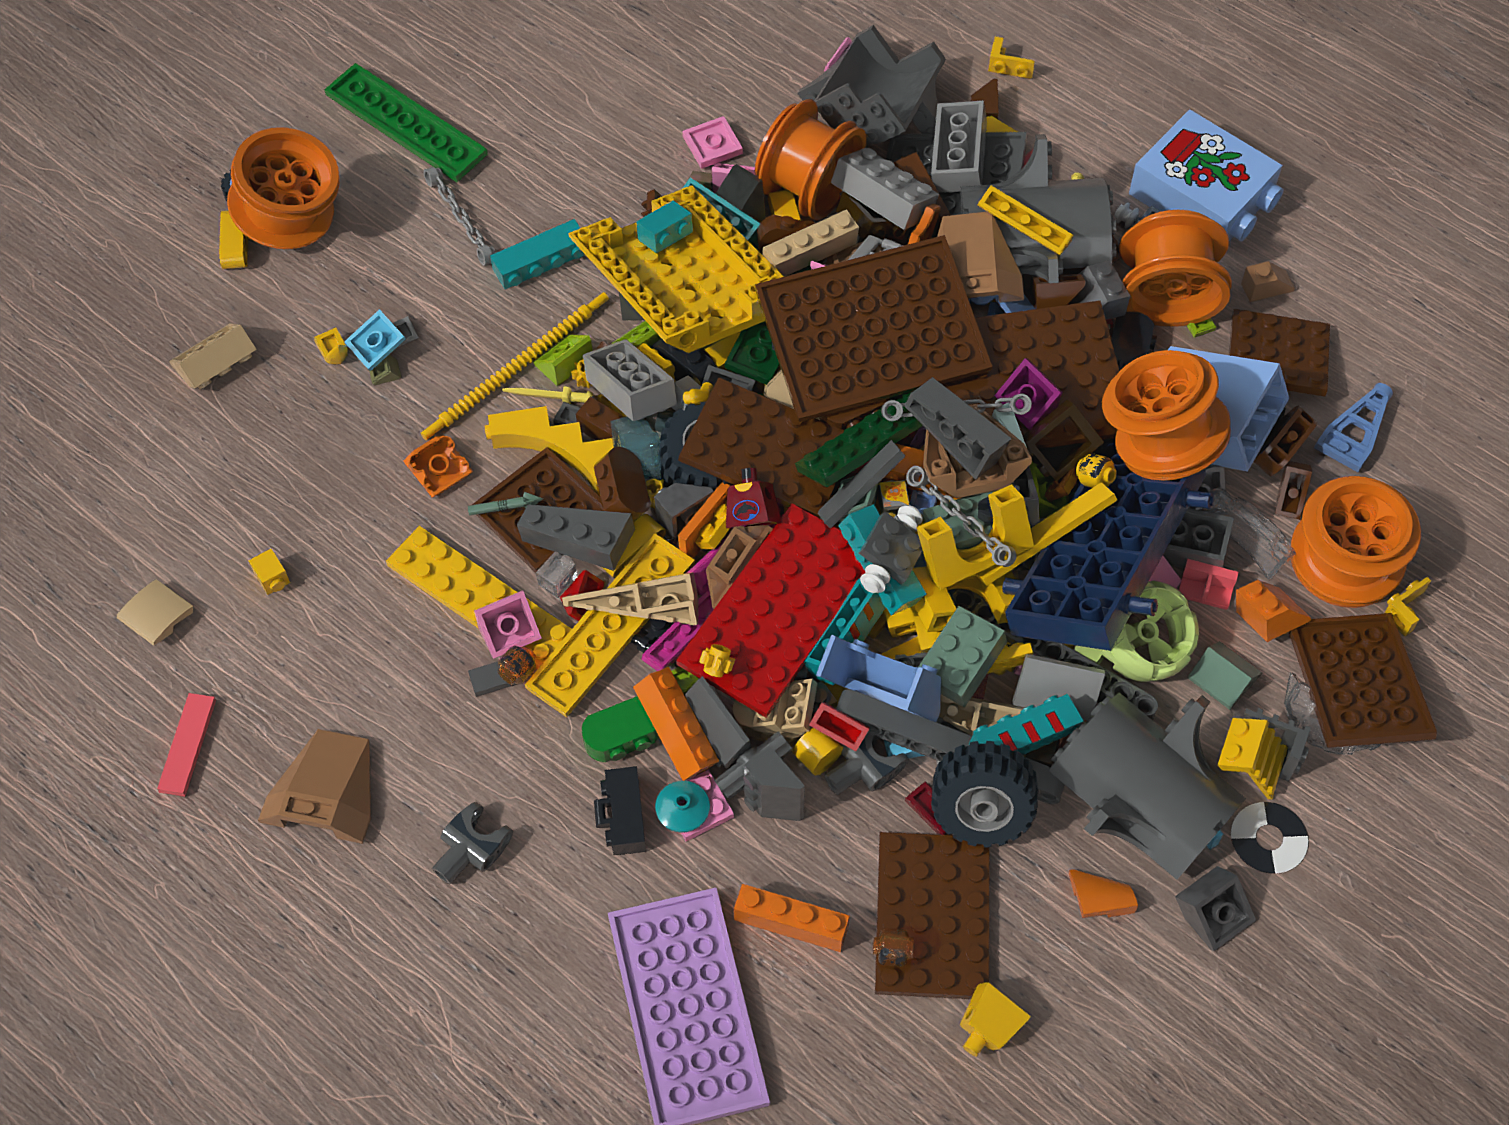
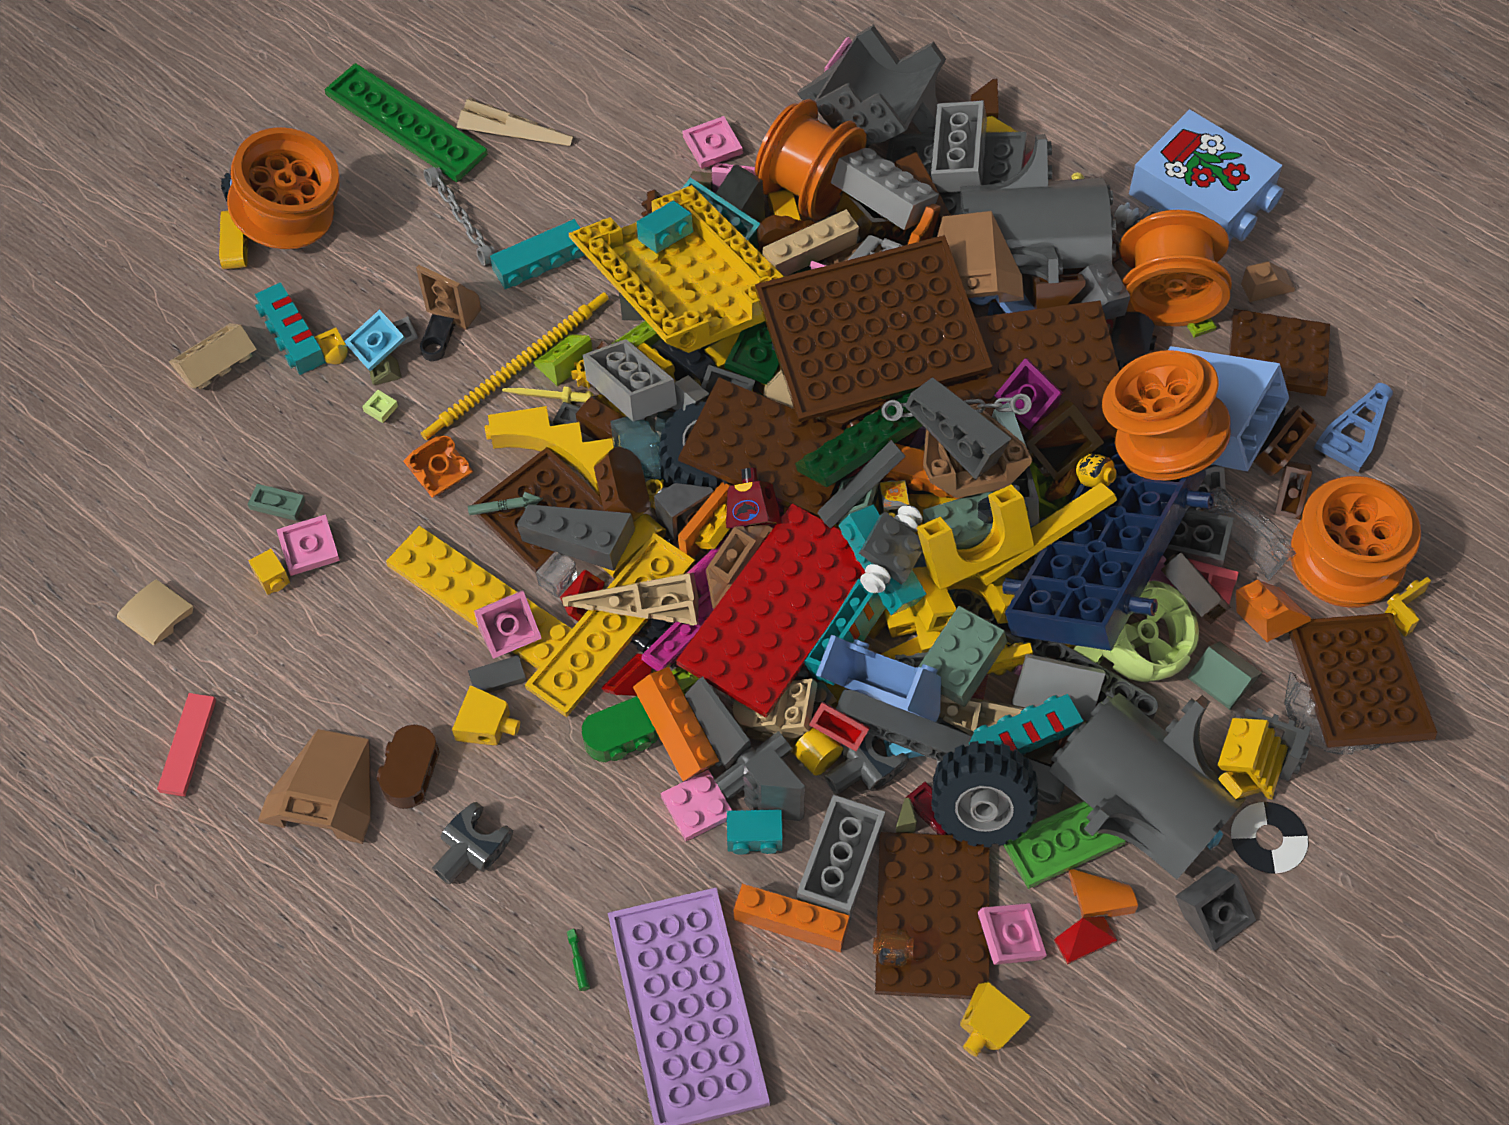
(276, 502): none -> sand green plate
(290, 329): none -> teal brick
(308, 545): none -> bright pink plate
(380, 406): none -> yellowish green plate
(408, 766): none -> reddish brown brick
(437, 332): none -> black piece
(448, 297): none -> medium nougat slope
(483, 719): none -> yellow torso
(492, 120): none -> tan wedge
(516, 665): clear orange head -> none
(578, 961): none -> green piece
(626, 824): black piece -> none
(627, 677): none -> red slope
(685, 817): teal dish -> none
(698, 395): yellow arm -> none
(717, 660): yellow gear -> none
(754, 831): none -> teal brick
(841, 855): none -> light grey brick
(907, 818): none -> olive slope
(922, 500): medium blue tile -> none
(998, 552): light grey piece -> none
(1009, 65): yellow bracket -> none
(1012, 934): none -> bright pink plate
(1025, 220): yellow slope -> none
(1058, 845): none -> bright green plate
(1084, 938): none -> red slope
(1195, 587): none -> dark brown window
(1239, 784): none -> yellow tile

